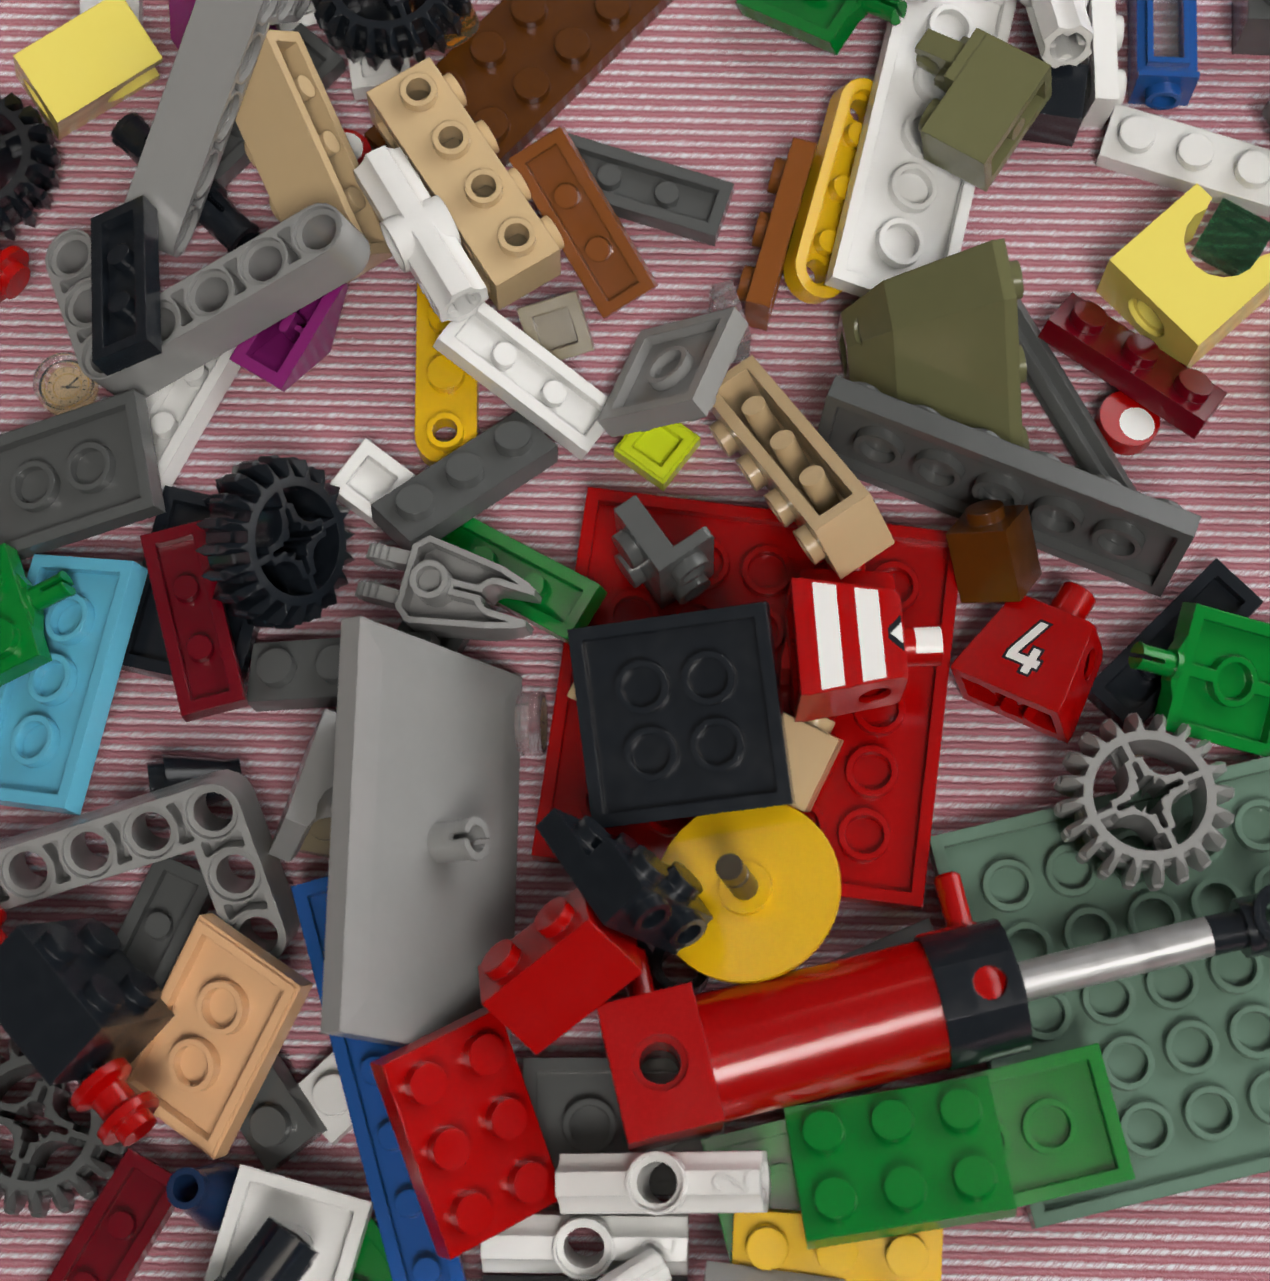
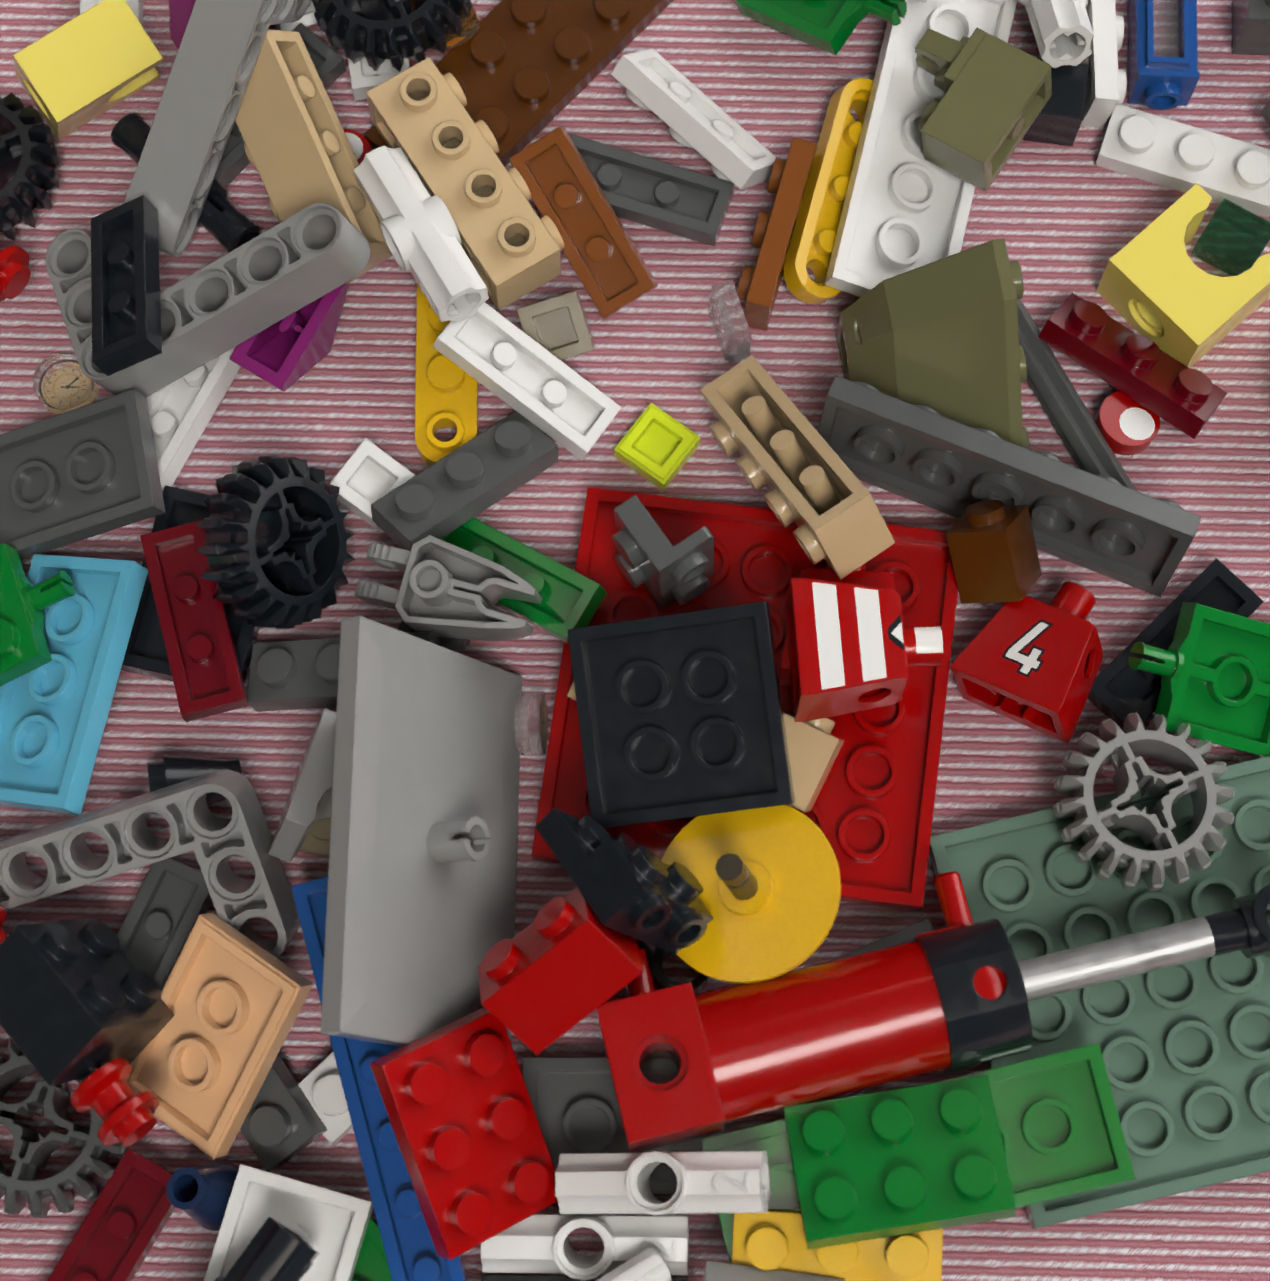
(673, 373): light grey plate -> none
(694, 118): none -> white plate

